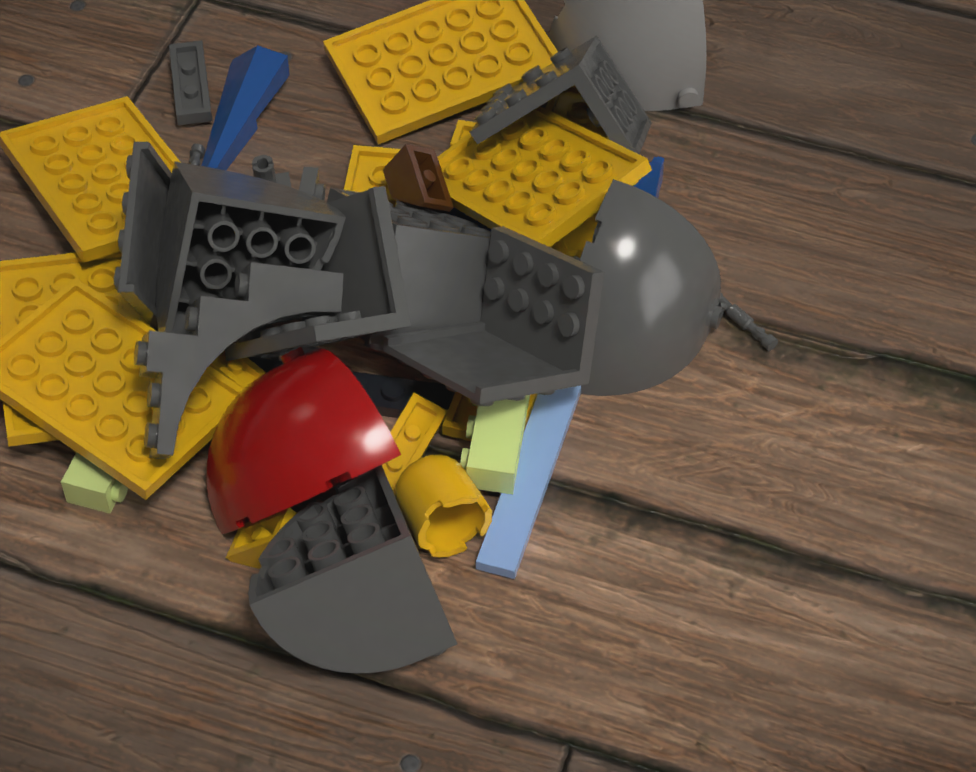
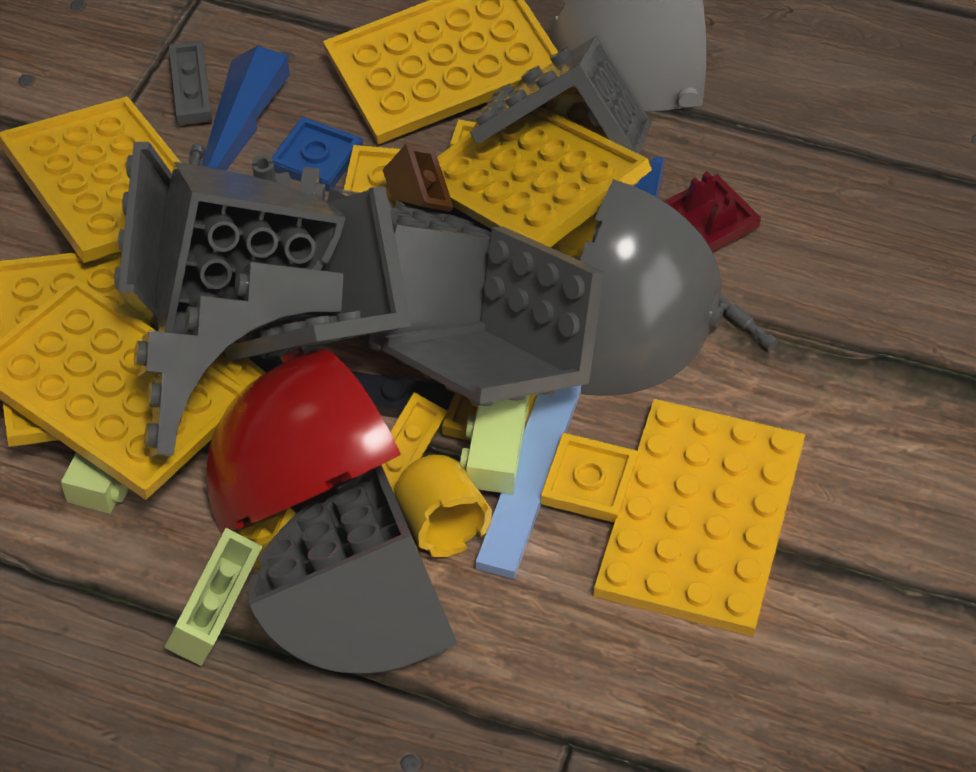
(213, 597): none -> yellowish green brick
(317, 147): none -> blue tile
(589, 477): none -> yellow plate
(701, 517): none -> yellow plate
(715, 210): none -> dark red plate

